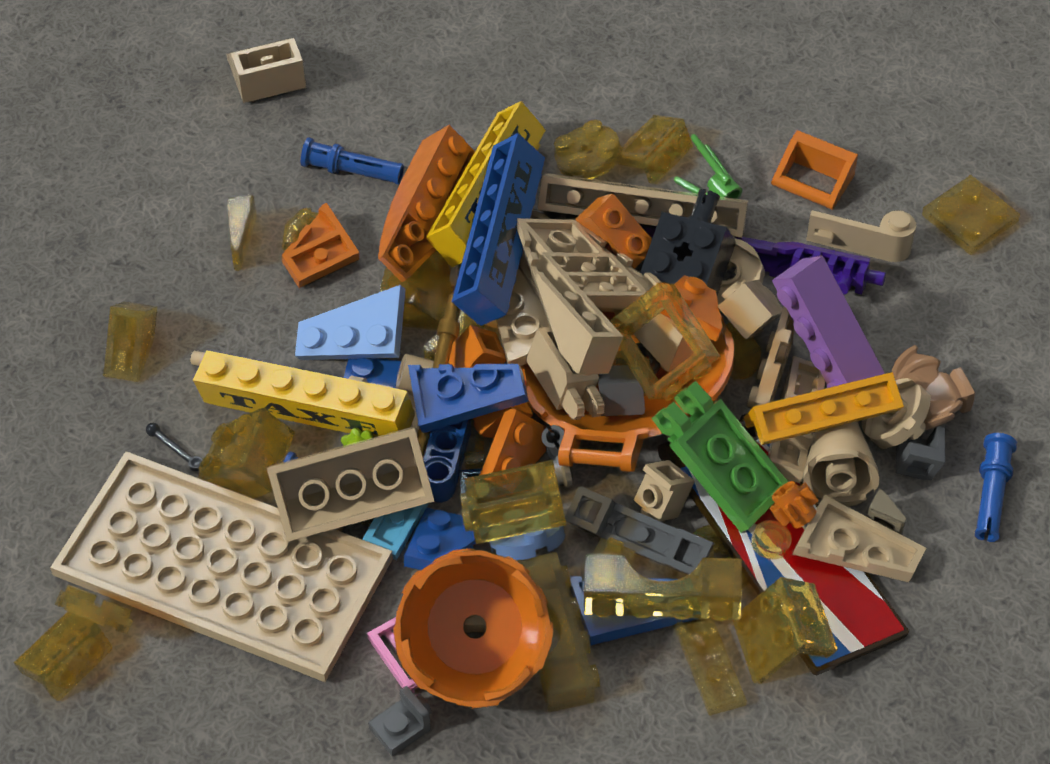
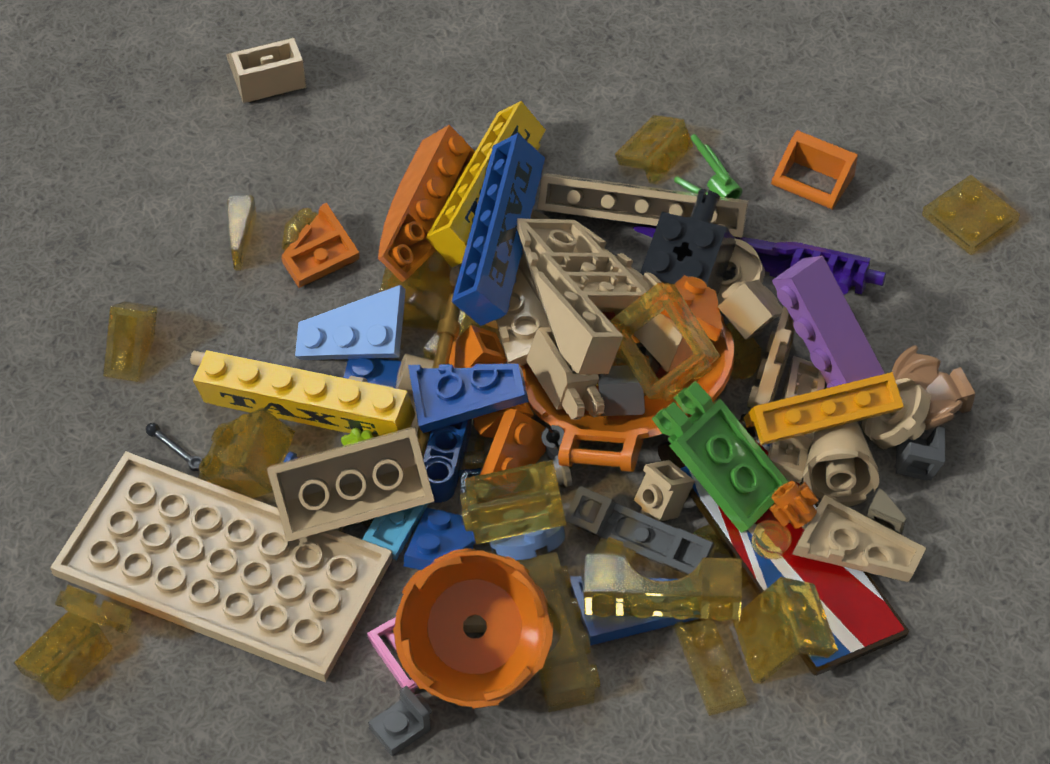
(336, 159): blue pin -> none
(572, 149): clear yellow plate -> none
(617, 227): orange brick -> none
(888, 242): tan door -> none
(995, 471): blue pin -> none

